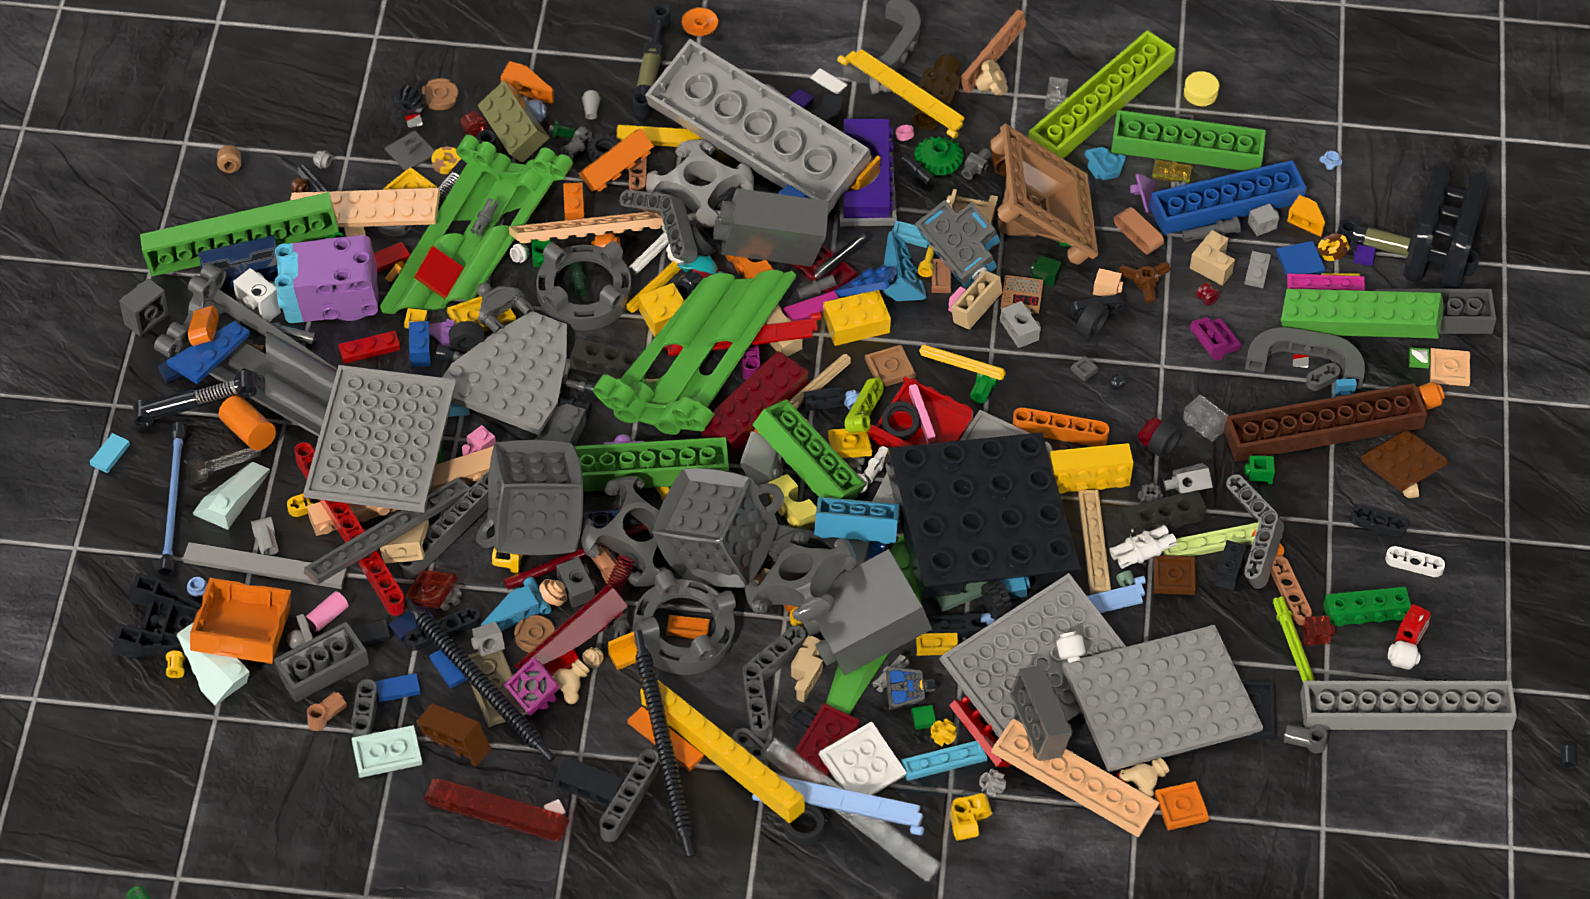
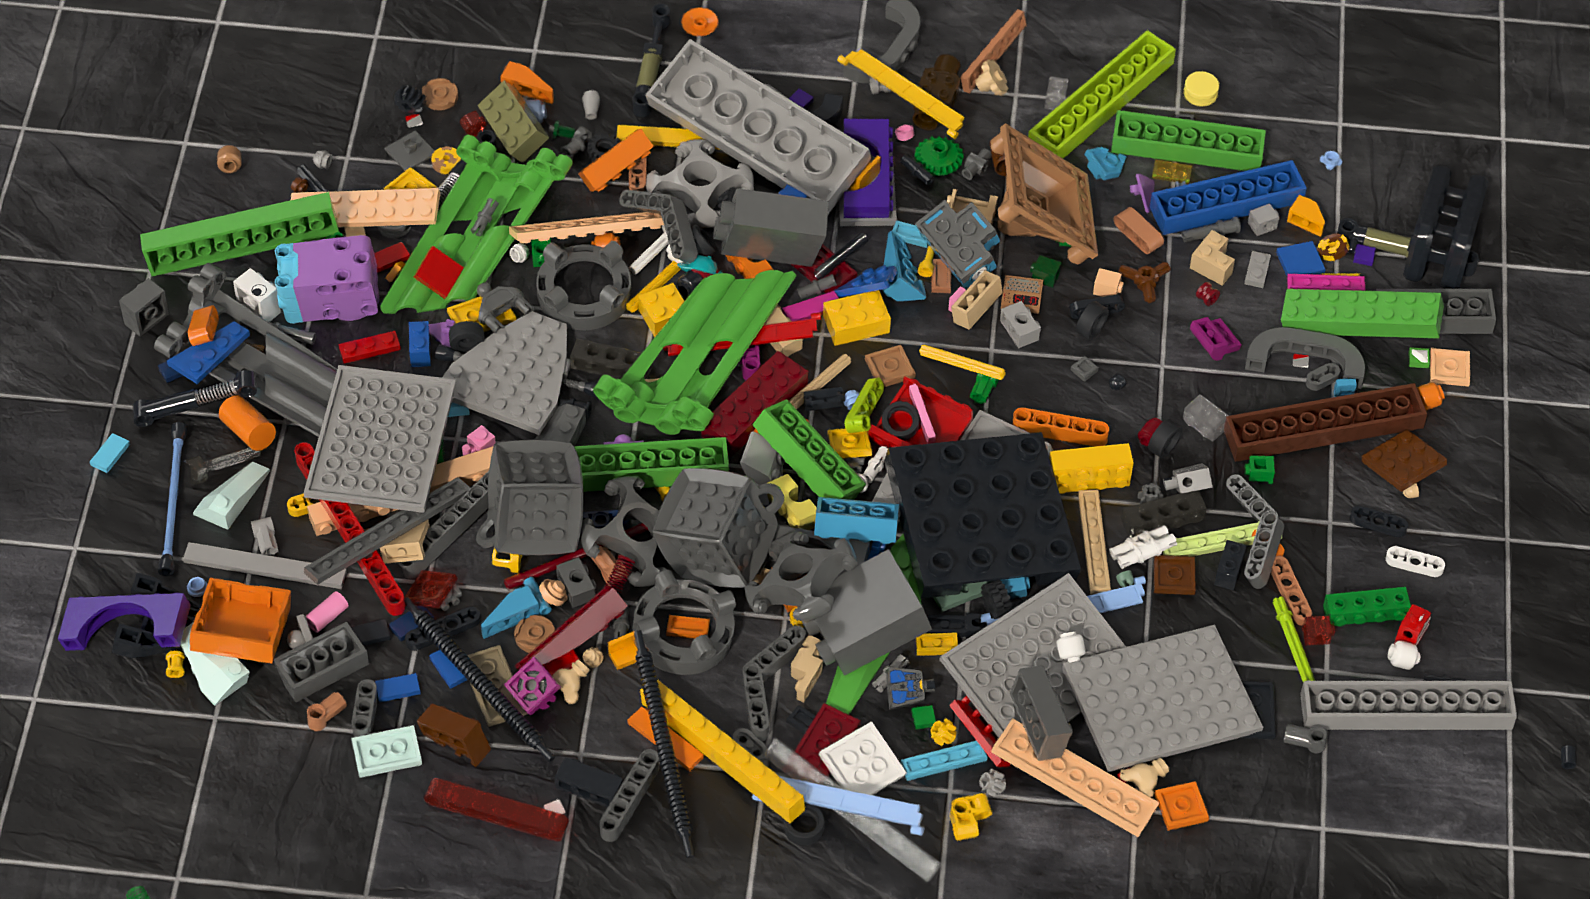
(88, 614): none -> dark purple arch
(240, 257): dark blue slope -> none
(415, 315): yellow plate -> none
(492, 634): light grey brick -> none
(573, 201): orange brick -> none
(578, 278): clear green pin -> none
(828, 81): white sticker -> none

